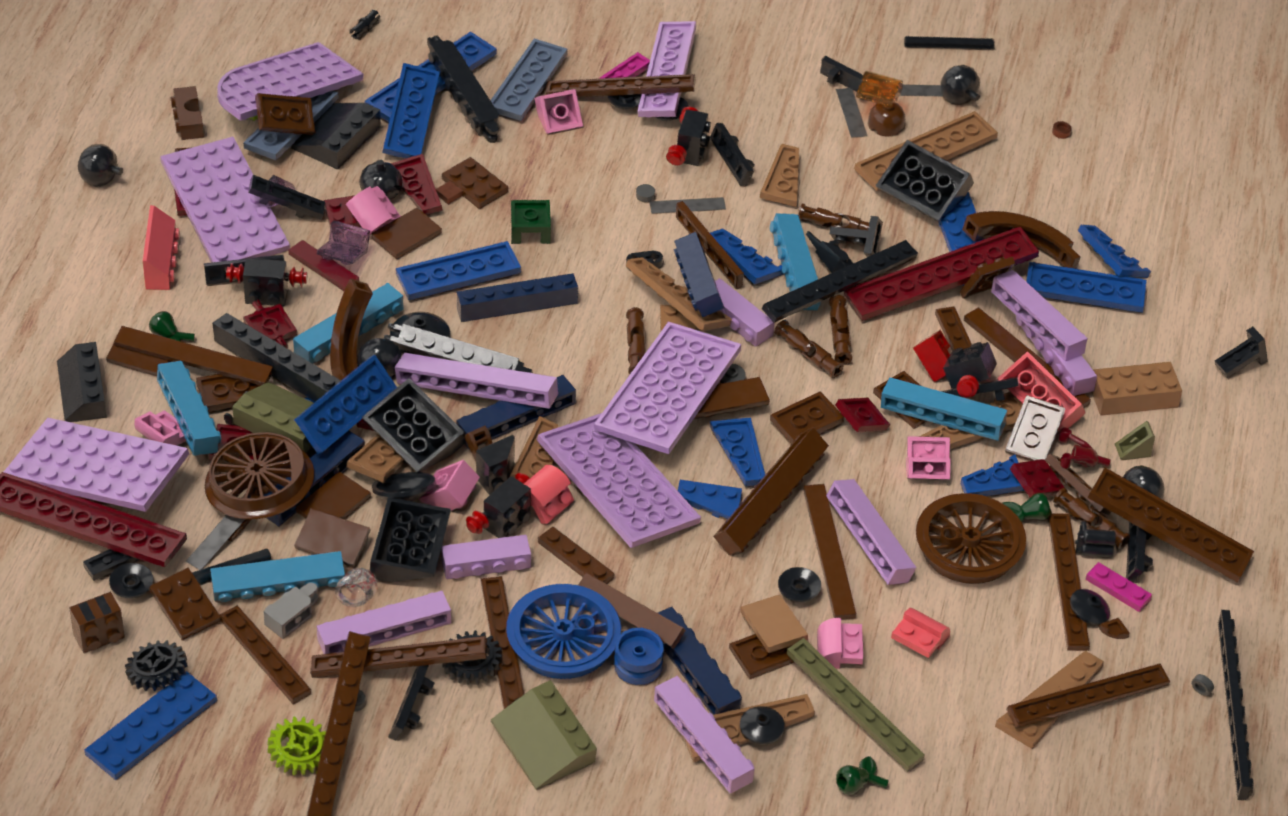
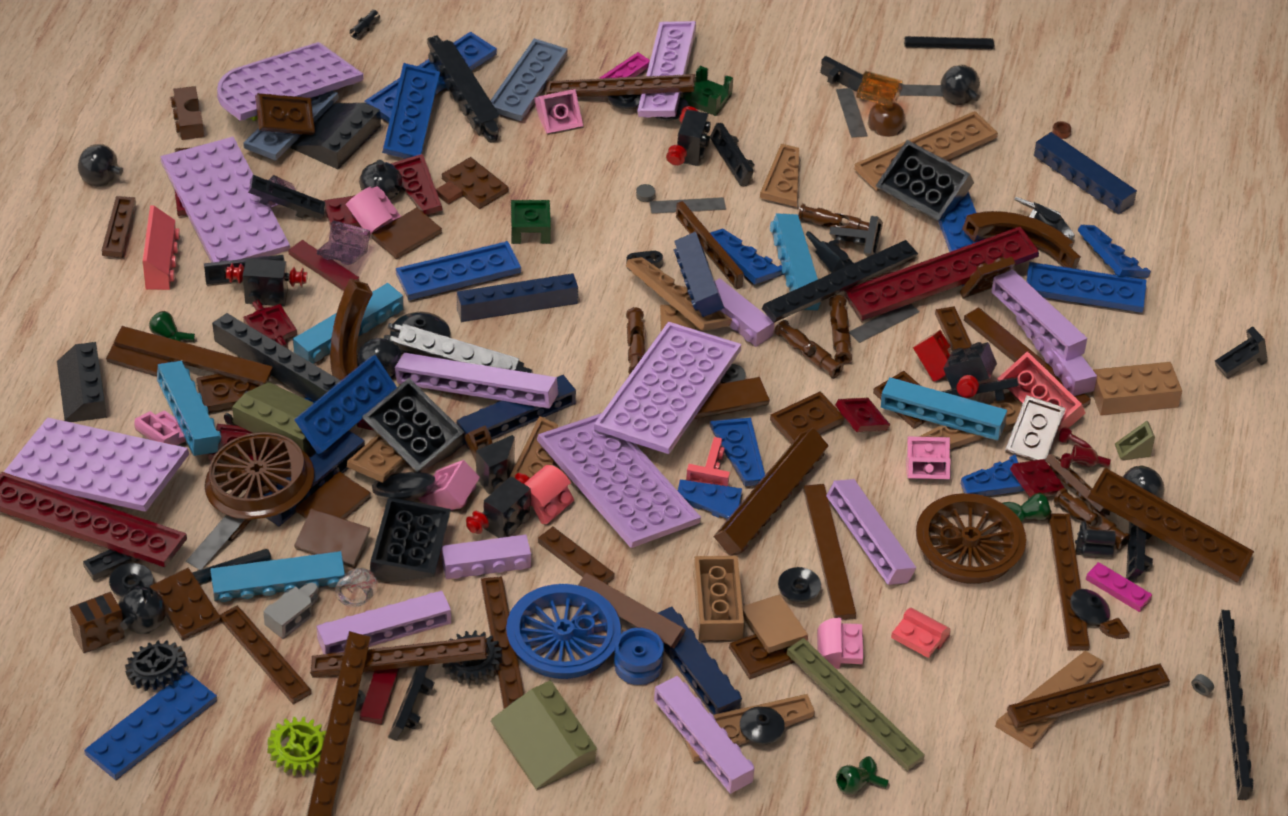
(118, 226): none -> reddish brown plate
(137, 614): none -> black piece
(378, 695): none -> dark red tile
(707, 94): none -> dark green panel
(711, 472): none -> coral bracket
(718, 598): none -> medium nougat brick
(883, 322): none -> flat silver sticker
(1048, 216): none -> black animal
(1085, 173): none -> dark blue brick

